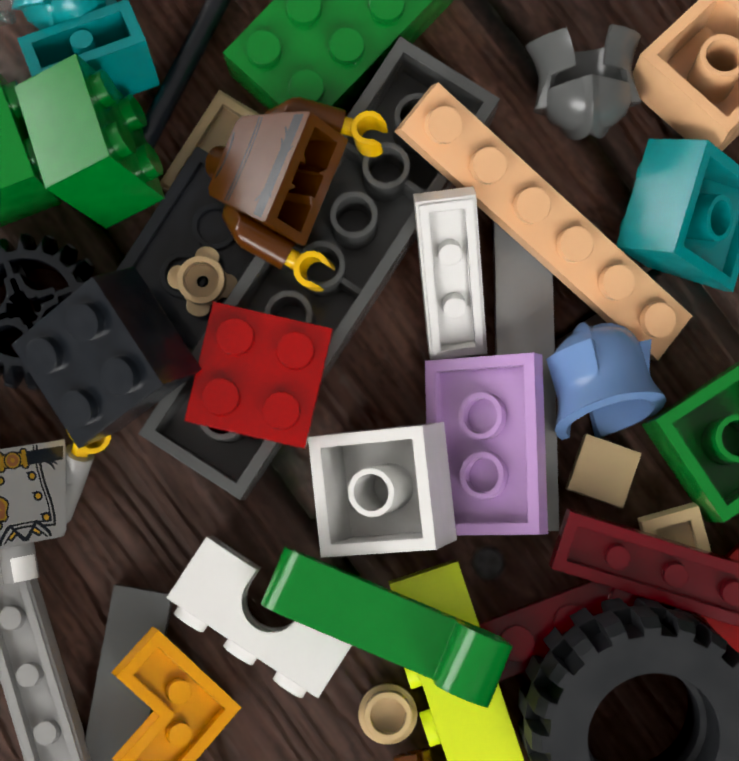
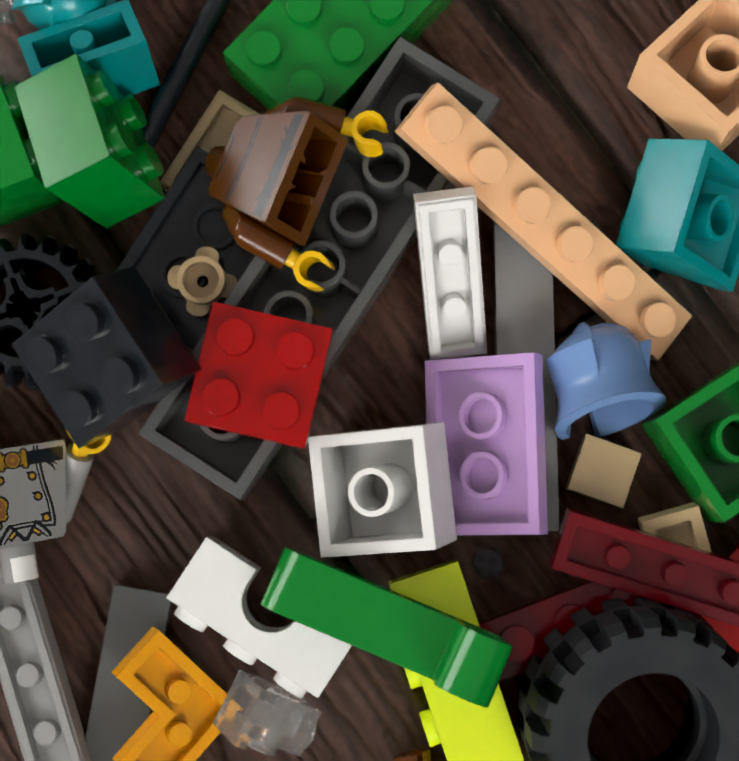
(266, 716): none -> clear brick
(387, 713): tan plate -> none
(585, 88): dark grey helmet -> none

